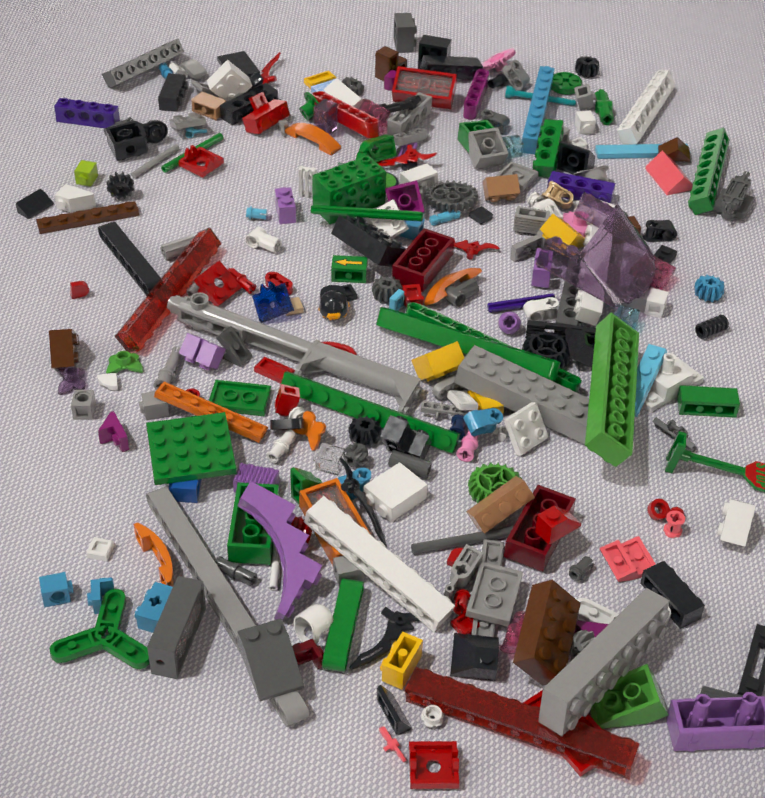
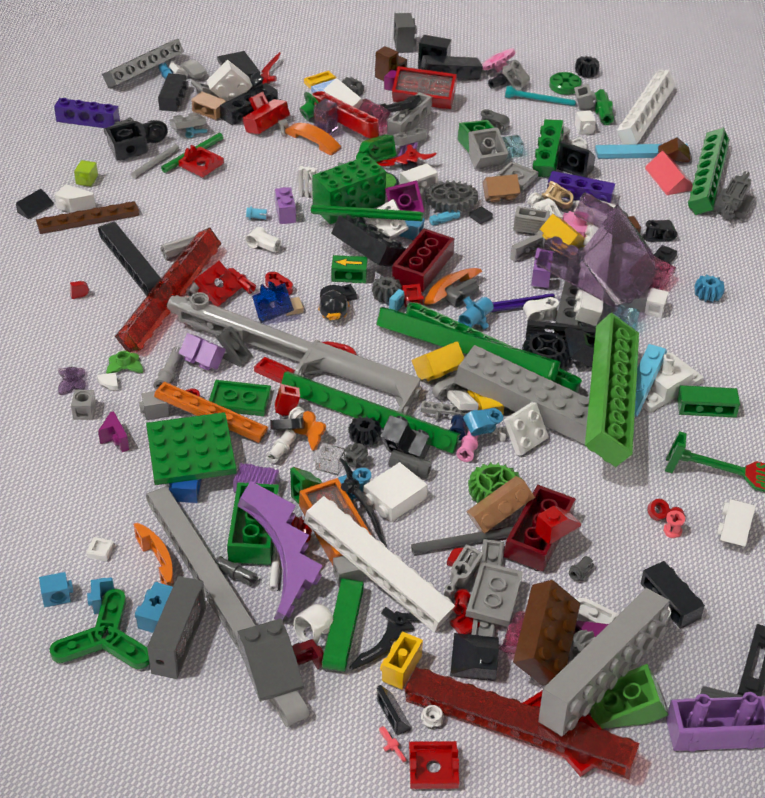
(63, 348): reddish brown brick -> none
(120, 185): black gear -> none
(473, 248): red piece -> none
(476, 94): magenta beam -> none
(476, 312): none -> dark azure pin
(509, 322): medium lavender piece -> none
(537, 109): dark azure brick -> none
(597, 173): light grey piece -> none
(627, 558): coral slope -> none
(670, 427): dark grey piece -> none
(712, 326): black piece -> none

